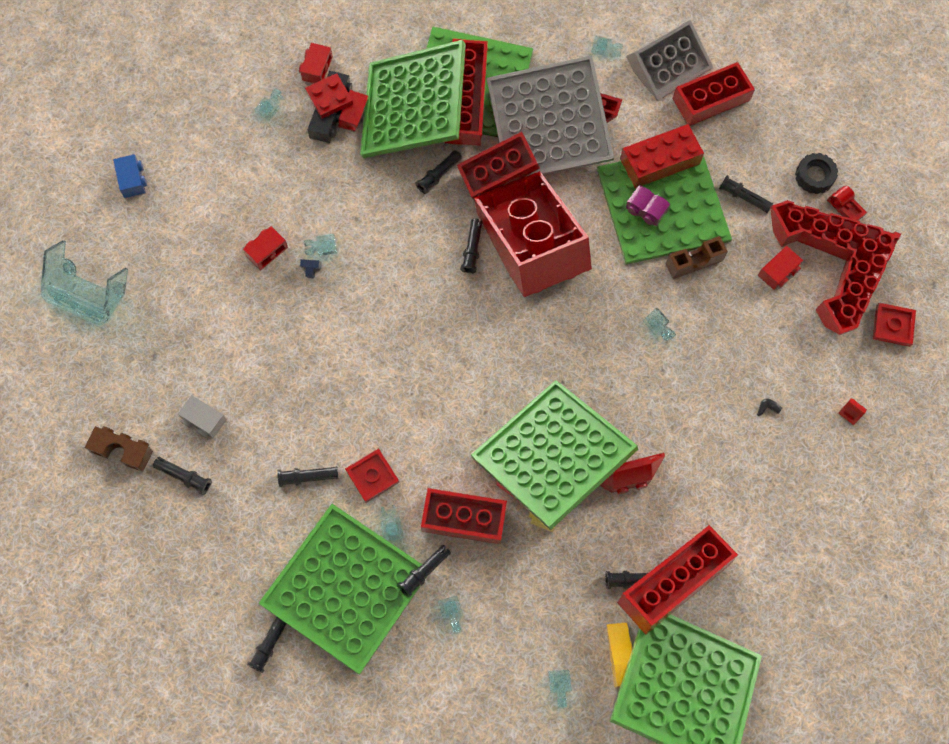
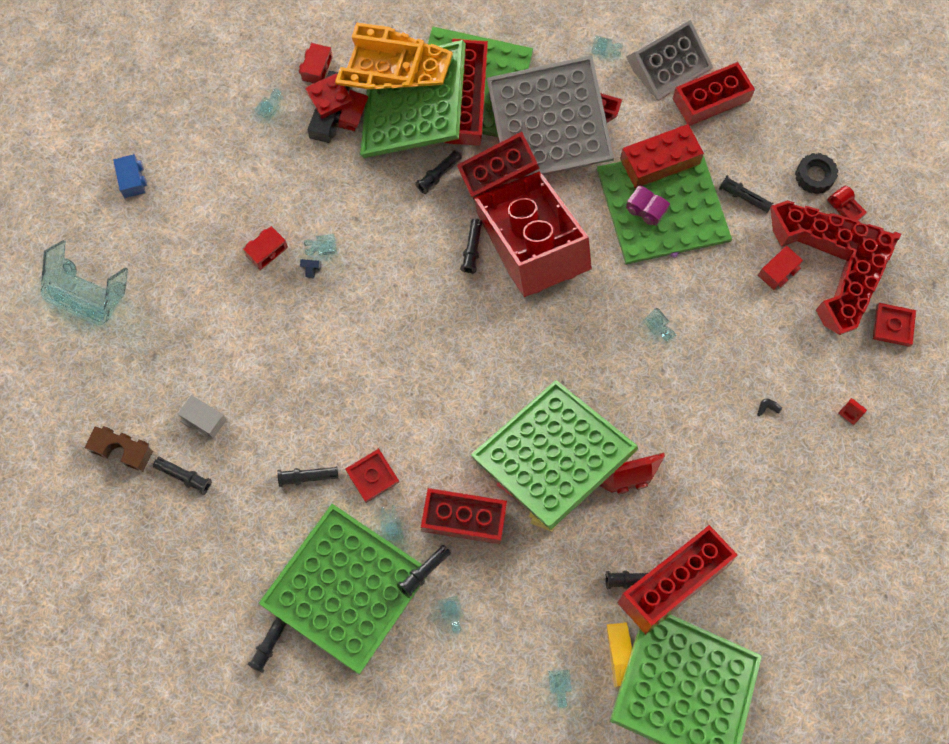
(392, 60): none -> light orange wedge
(686, 262): reddish brown arch -> none

